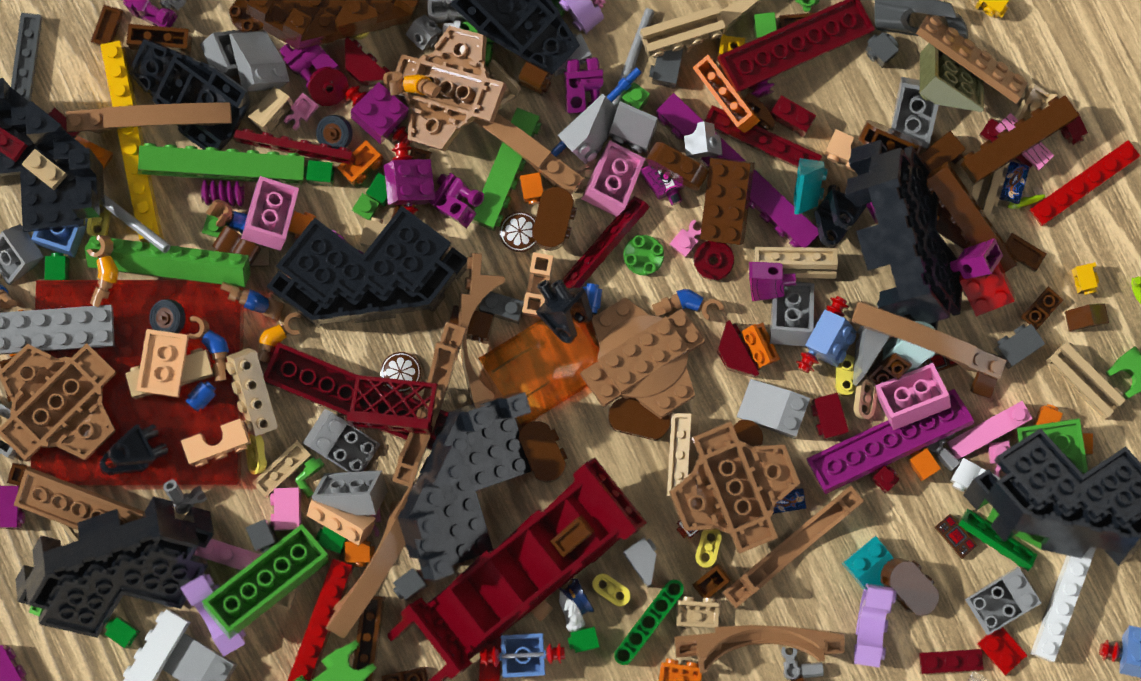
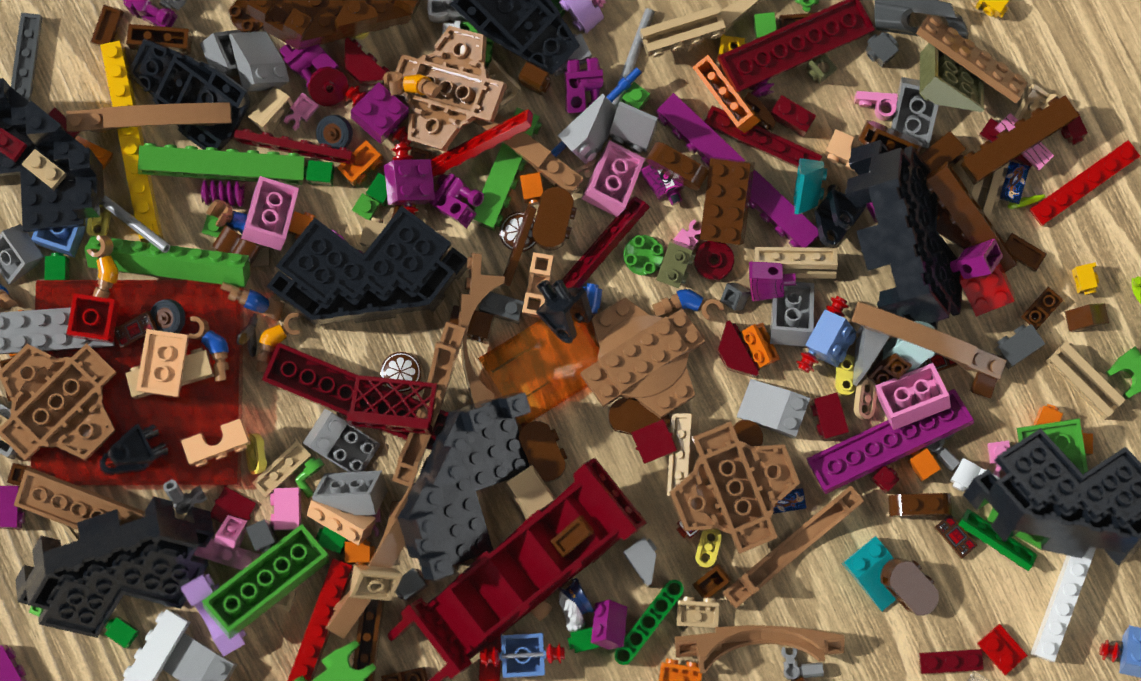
(93, 318): none -> red brick
(134, 329): none -> tile
(201, 395): blue brick -> none
(231, 532): none -> bright pink plate
(232, 504): none -> dark red piece
(249, 335): none -> dark grey piece
(251, 392): tan brick -> none
(374, 582): none -> tan slope
(424, 32): light grey brick -> none
(482, 142): none -> red plate
(519, 244): none -> reddish brown tile
(529, 492): none -> tan slope
(609, 624): none -> magenta brick
(611, 590): light yellow plate -> none
(654, 441): none -> dark red piece
(666, 69): dark grey brick -> none
(675, 264): none -> olive brick
(703, 142): light grey brick -> none
(735, 296): none -> dark grey slope
(815, 73): none -> olive bracket
(866, 99): none -> bright pink plate
(872, 623): lavender brick -> none
(920, 505): none -> reddish brown brick
(989, 430): bright pink slope -> none
(1003, 600): light grey slope -> none

